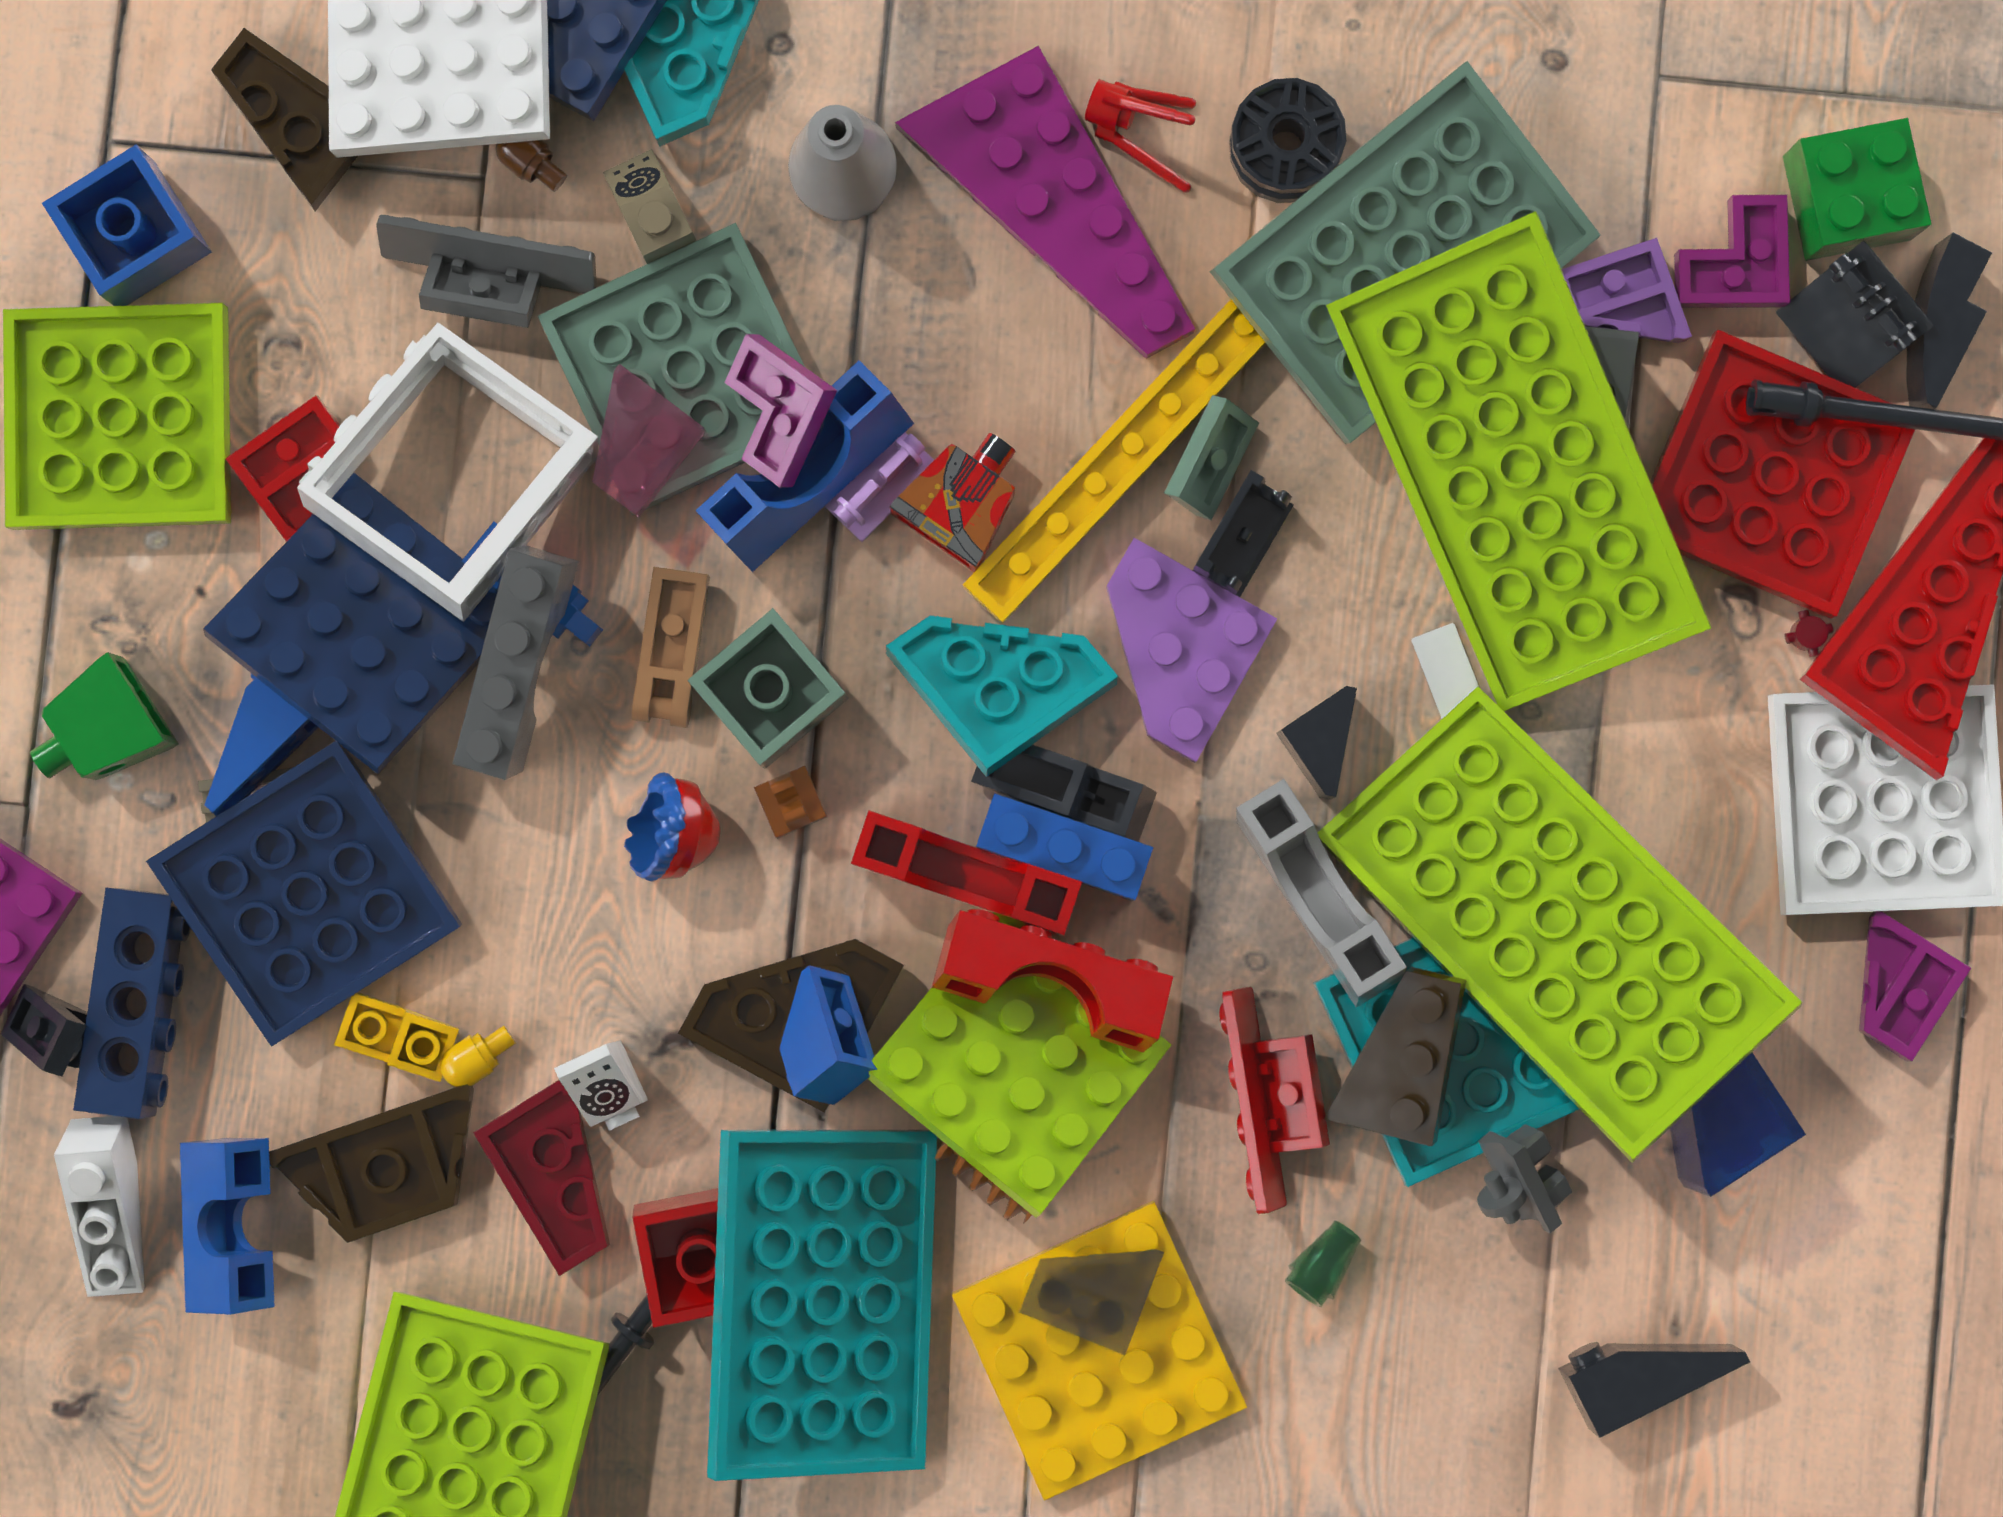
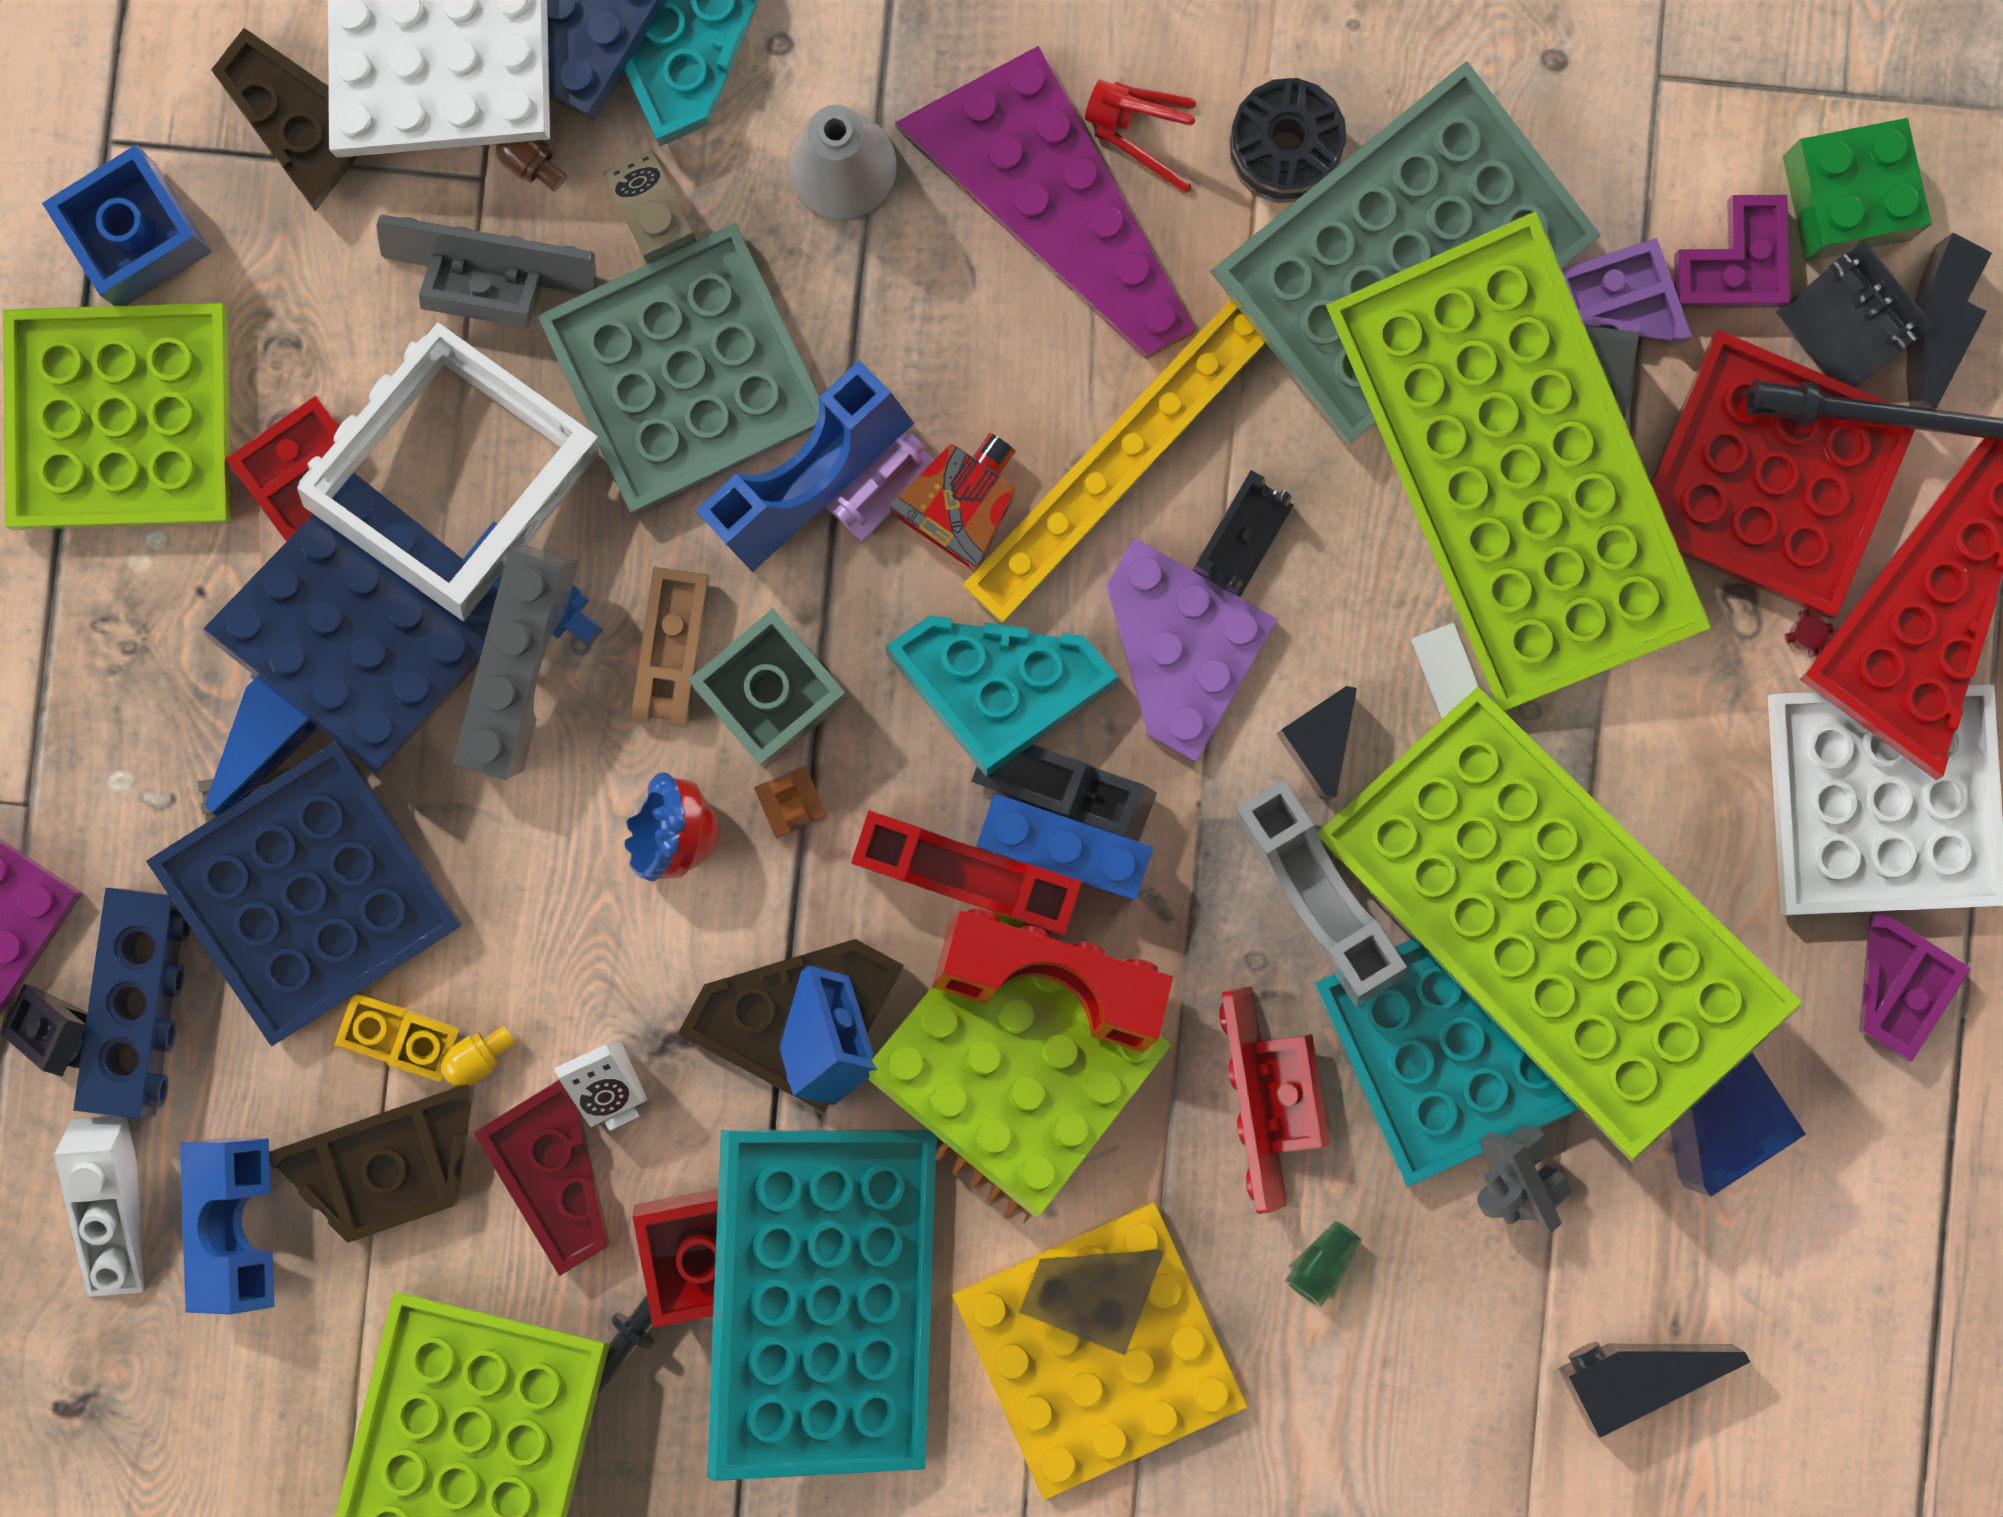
(102, 723): green torso -> none
(641, 442): clear pink wing -> none
(791, 407): plate -> none
(1211, 457): sand green plate -> none
(1406, 1061): dark brown wing -> none

